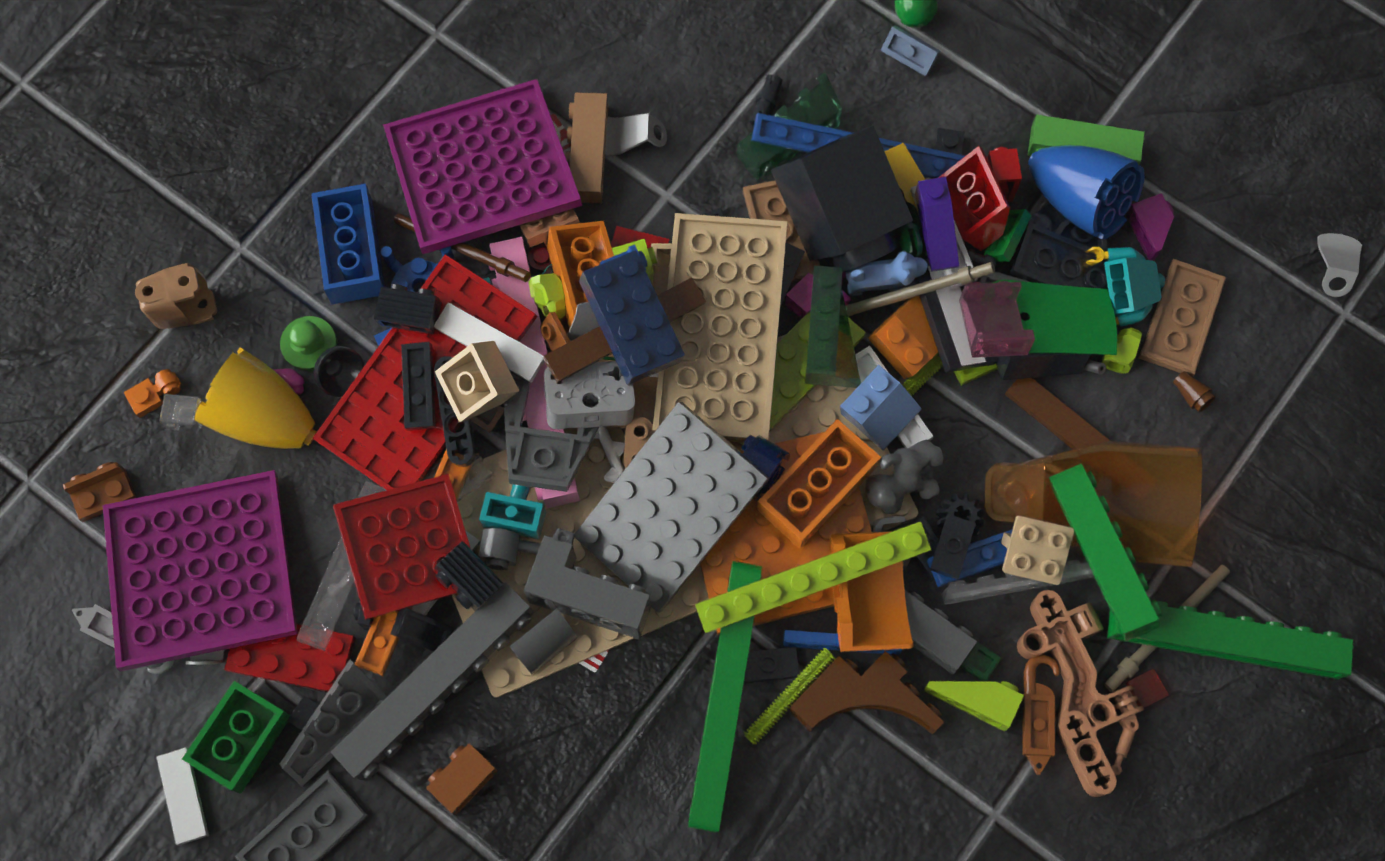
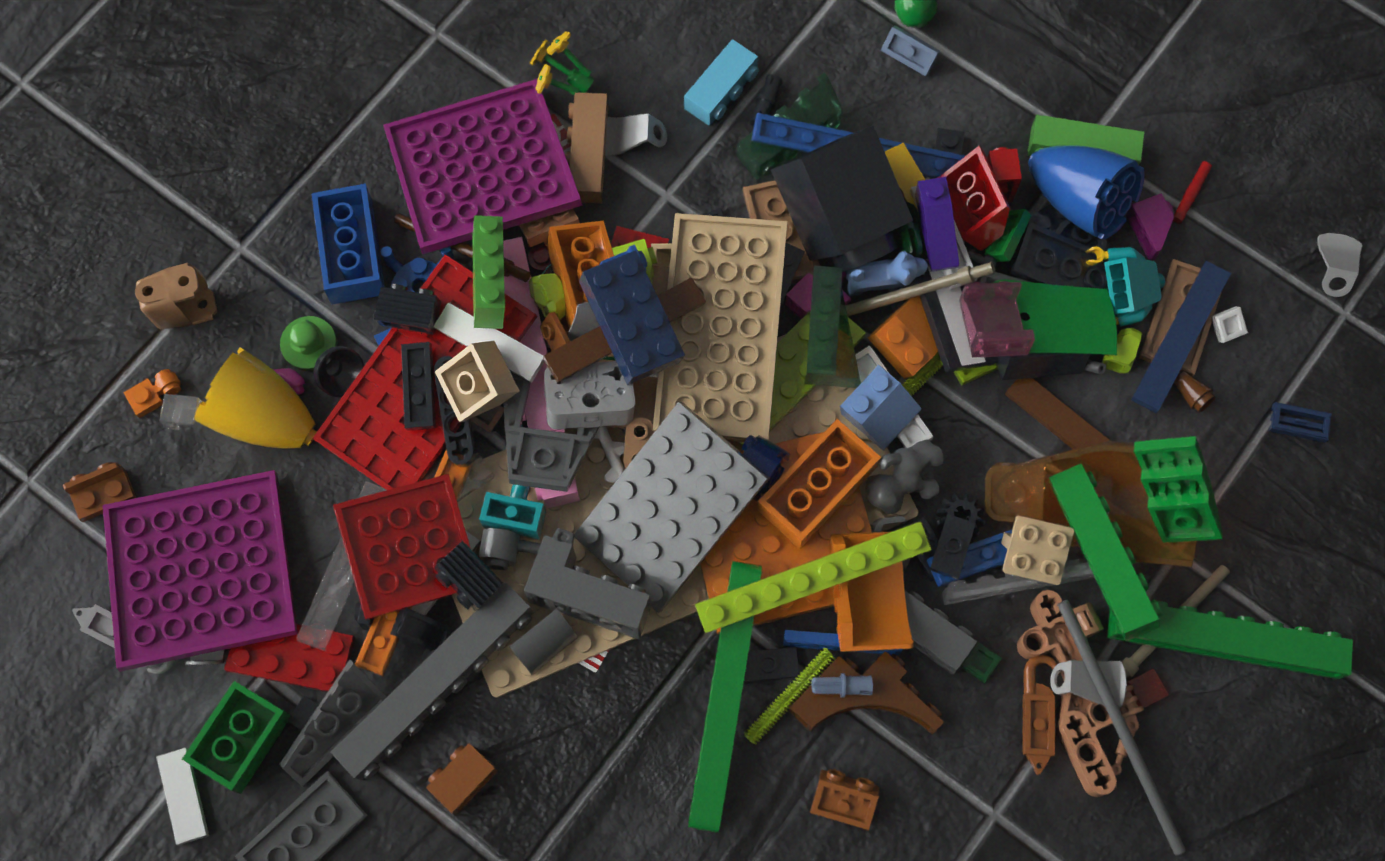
(488, 272): none -> bright green brick
(579, 80): none -> plant
(721, 83): none -> medium azure brick
(843, 685): none -> sand blue axle
(845, 798): none -> dark orange bracket
(984, 700): lime slope -> none
(1081, 684): none -> light grey piece
(1121, 727): none -> dark grey piece
(1178, 489): none -> green slope
(1181, 337): none -> dark blue tile
(1191, 192): none -> red piece
(1229, 324): none -> white tile
(1276, 418): none -> dark blue tile

